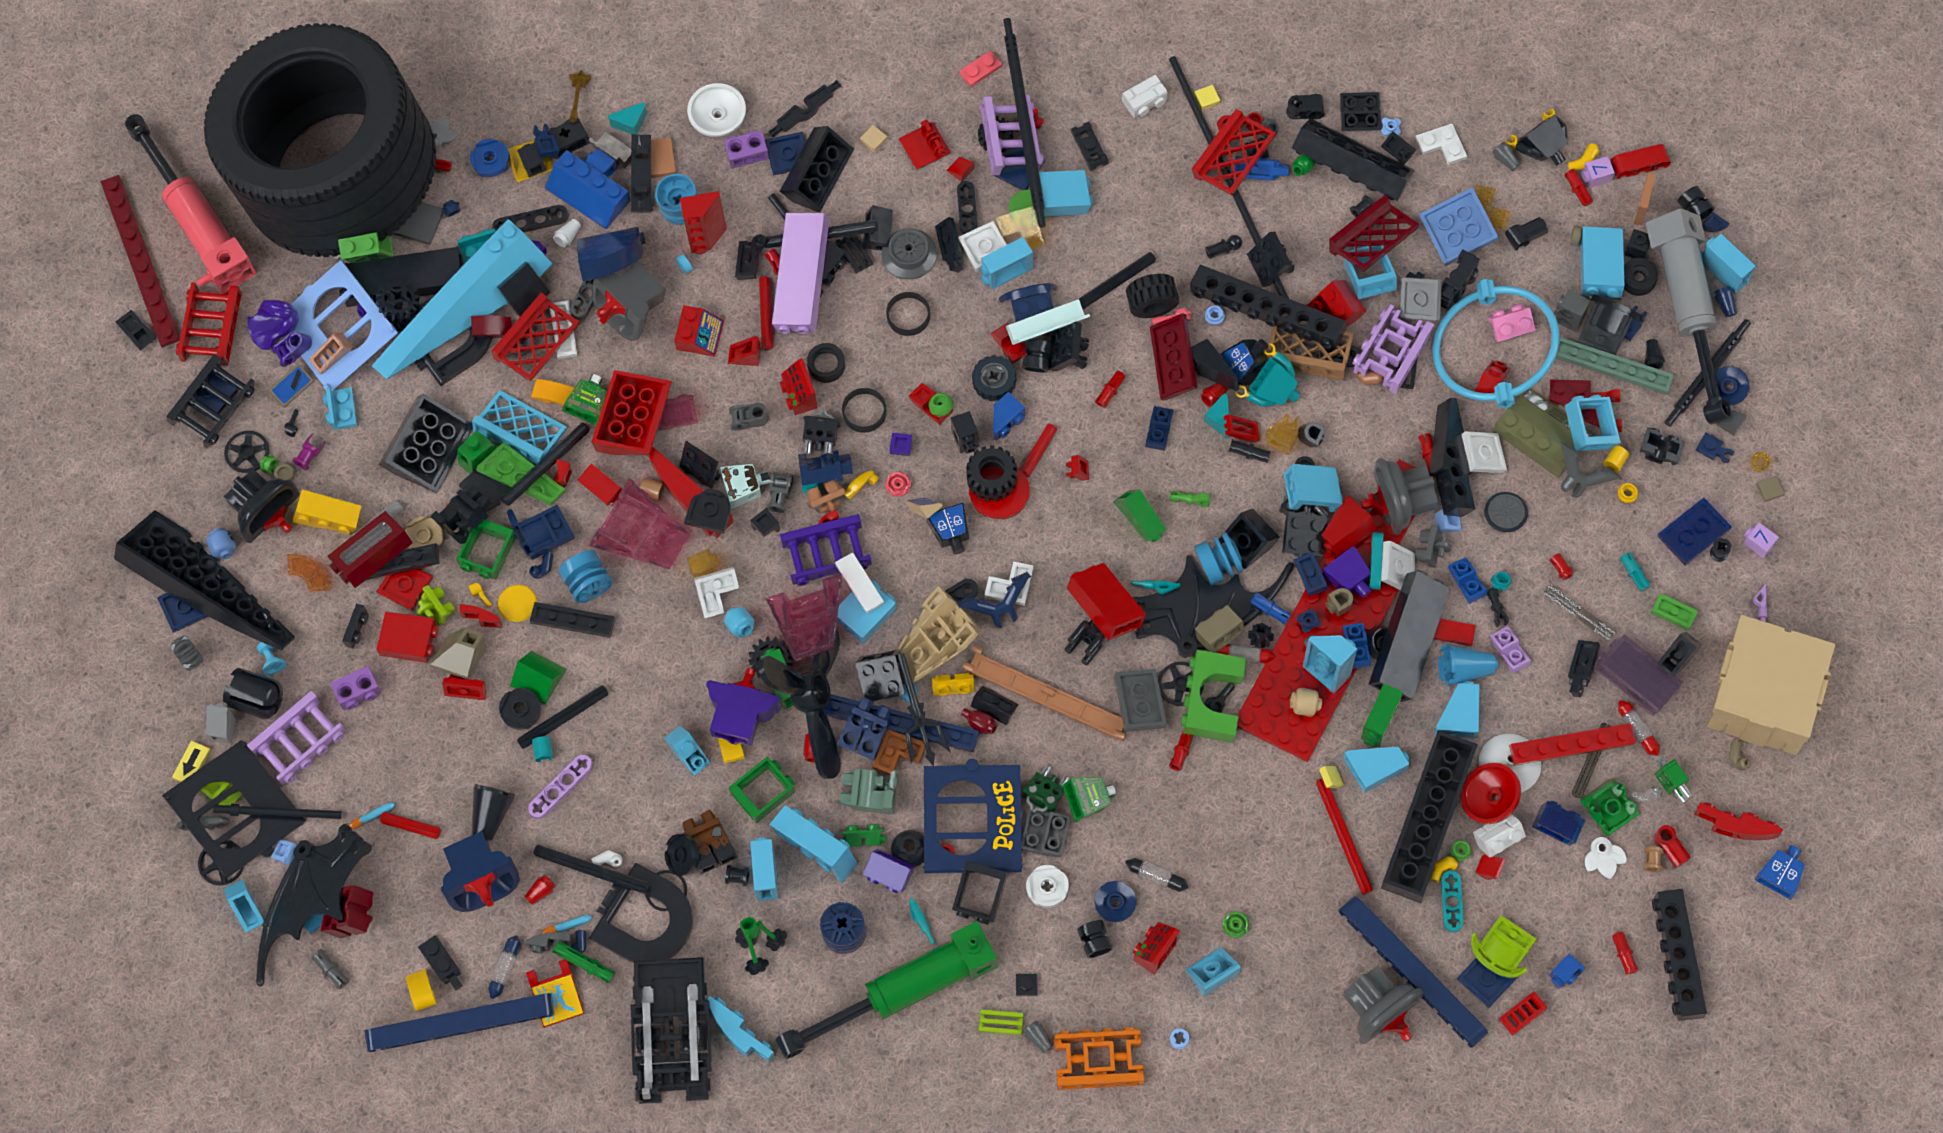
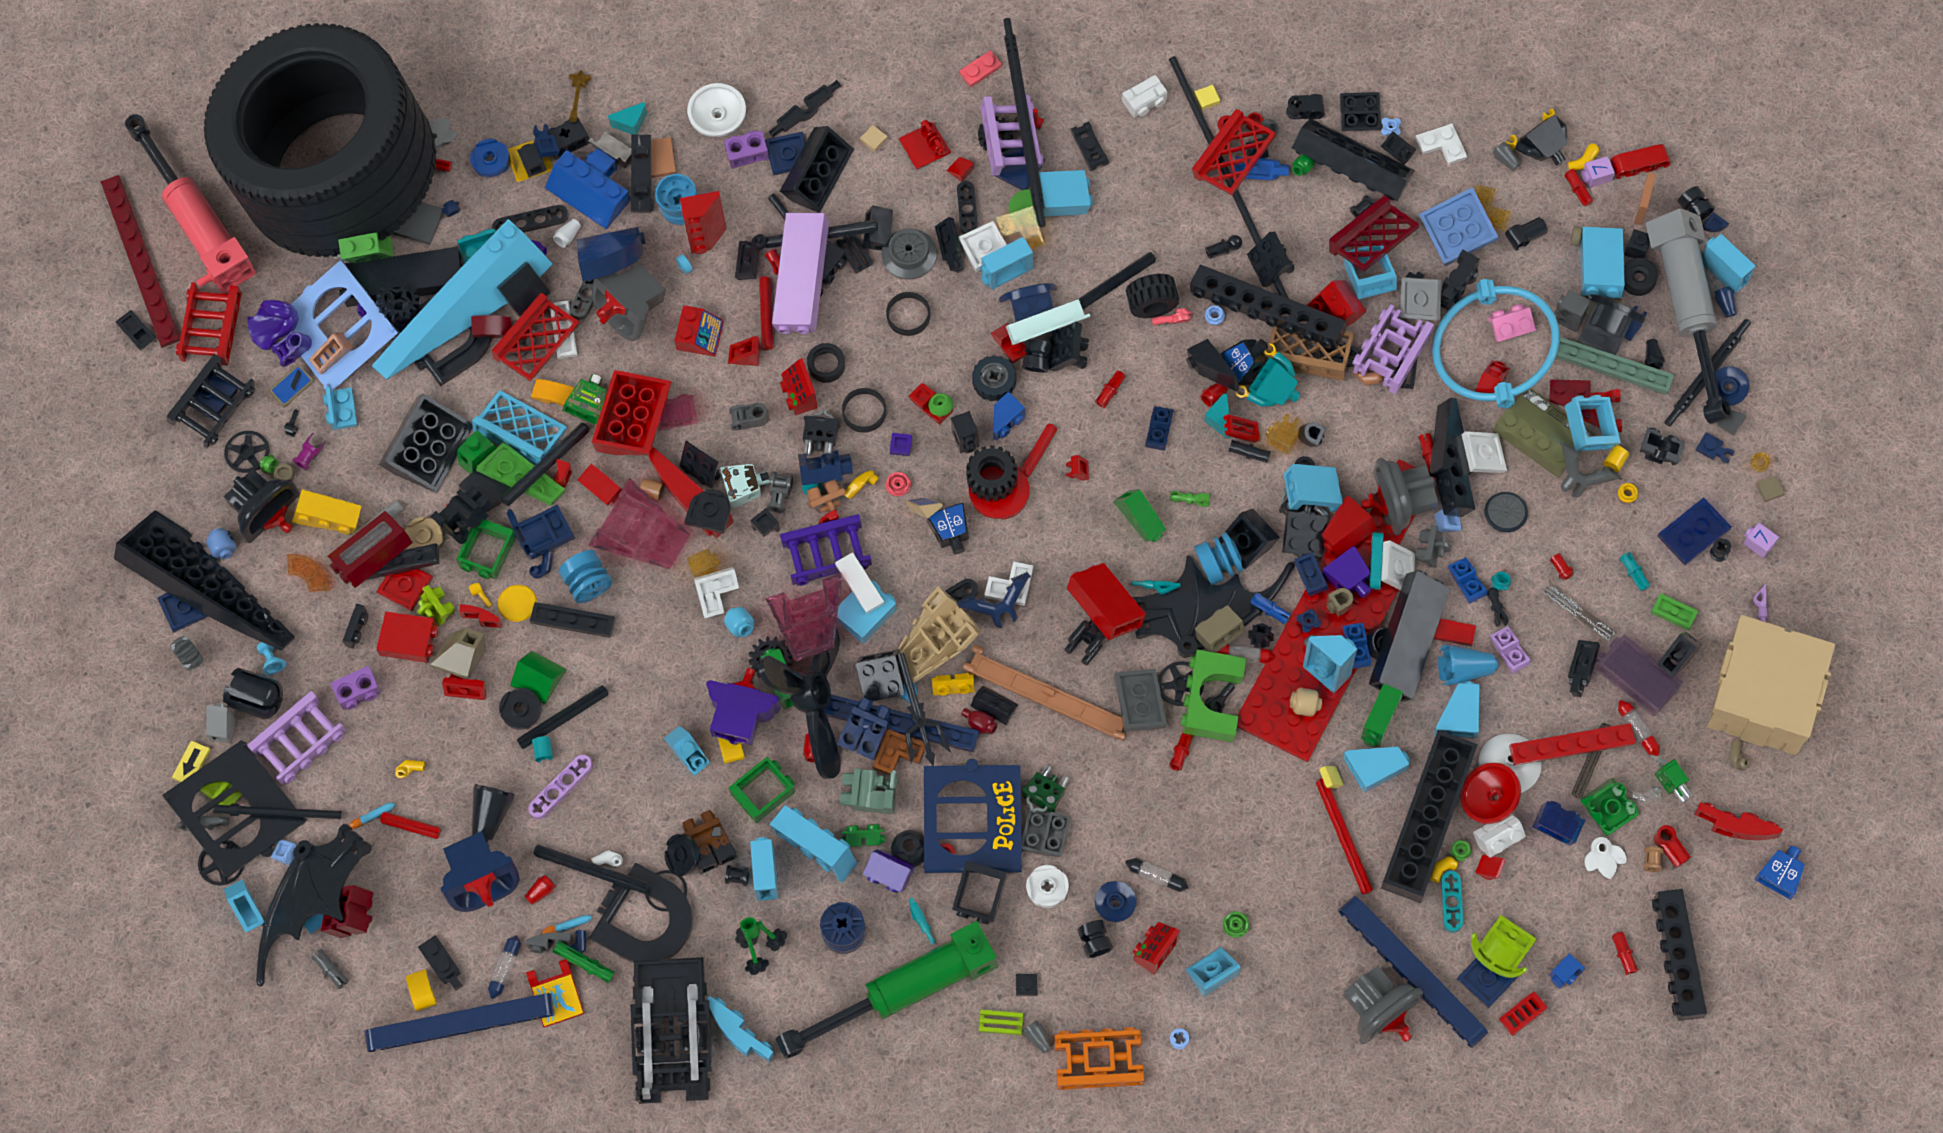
(408, 767): none -> yellow arm
(1087, 796): green torso -> none
(1173, 357): dark red tile -> none

